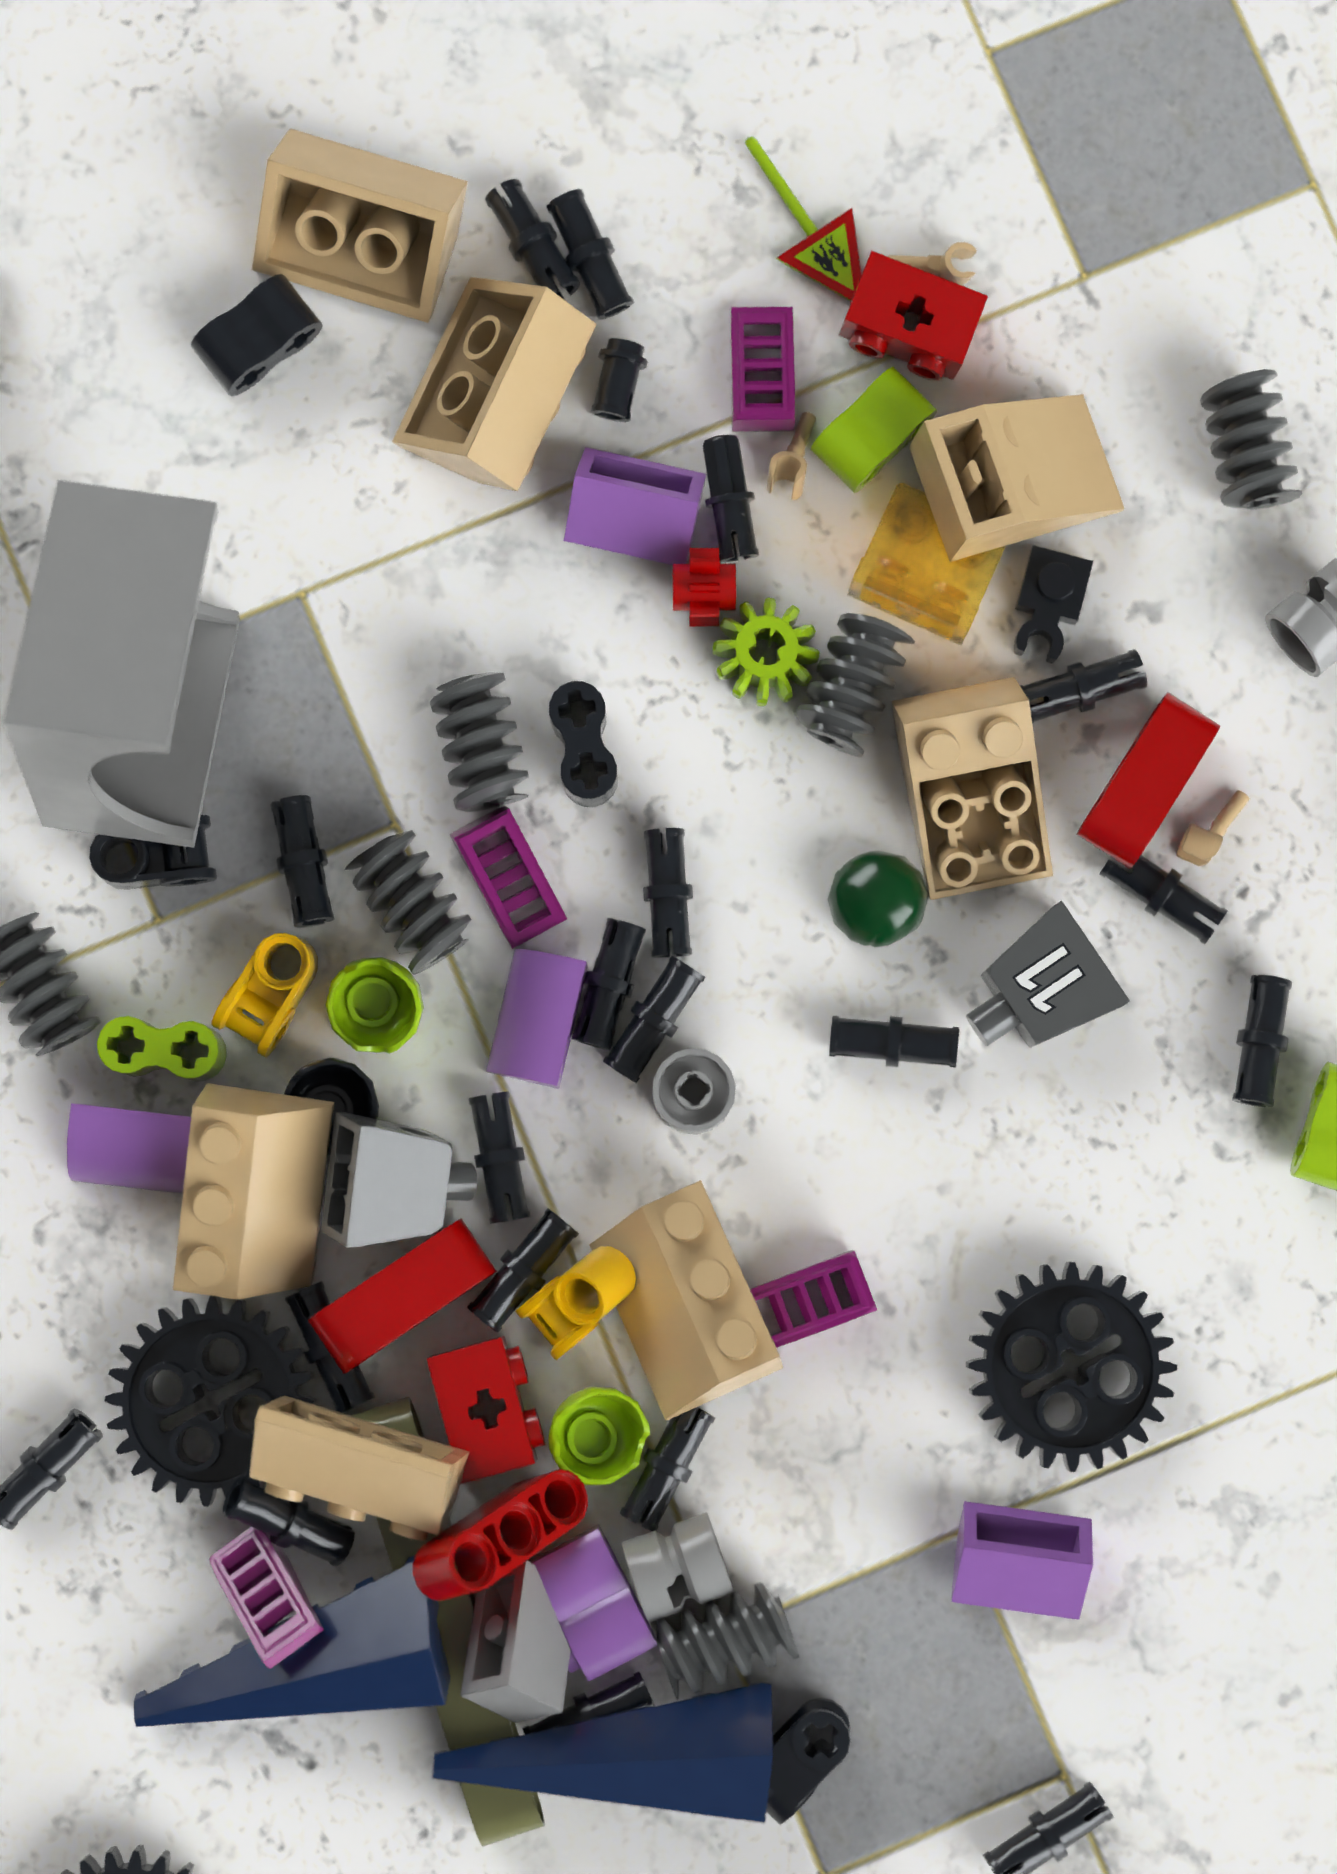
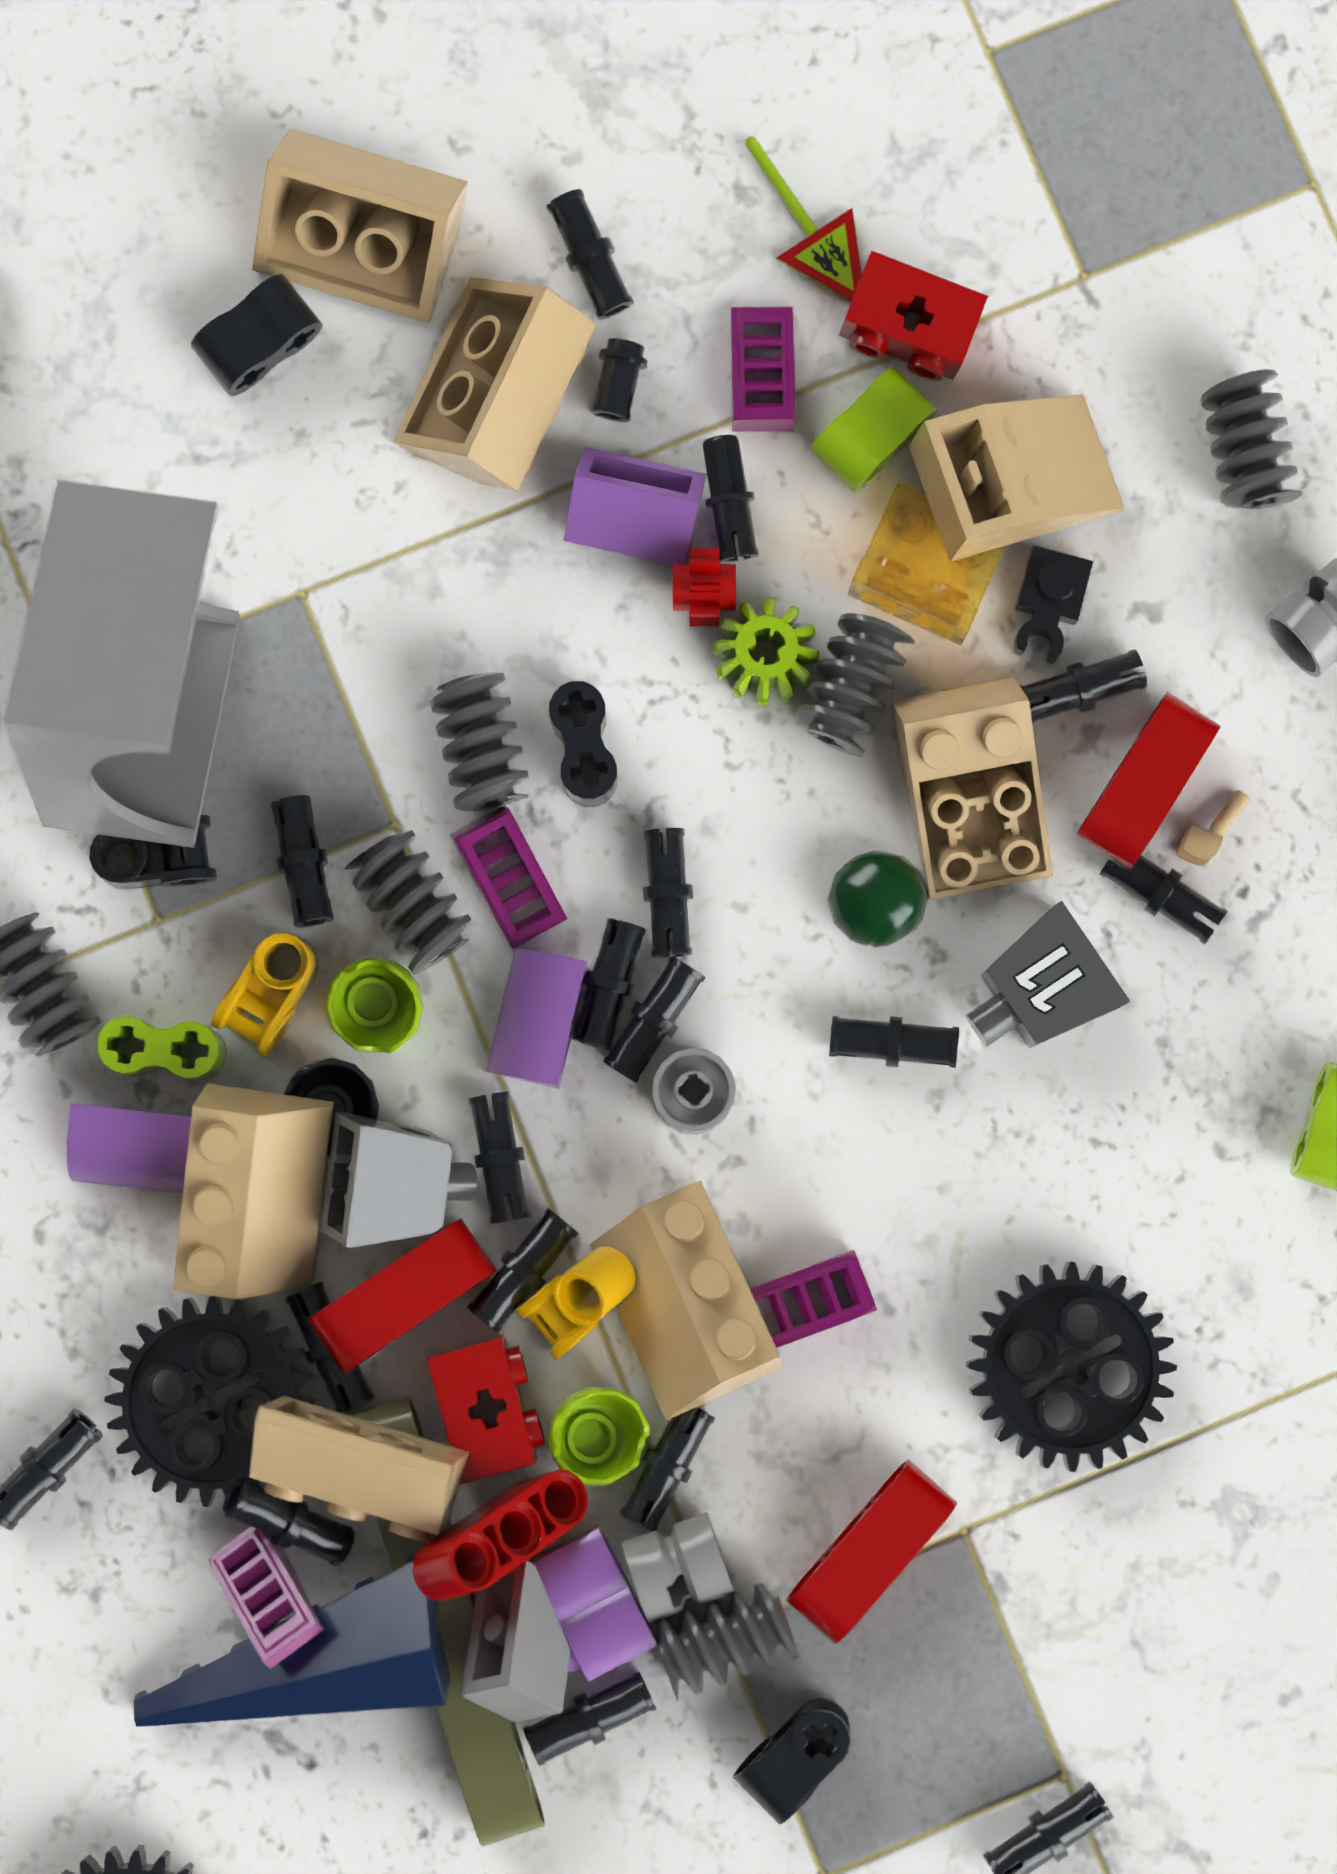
(531, 238): black pin -> none
(677, 1756): dark blue wedge -> none
(790, 463): tan hand -> none
(871, 1551): none -> red beam
(942, 264): tan hand -> none
(1022, 1560): medium lavender brick -> none
(1262, 1040): black pin -> none

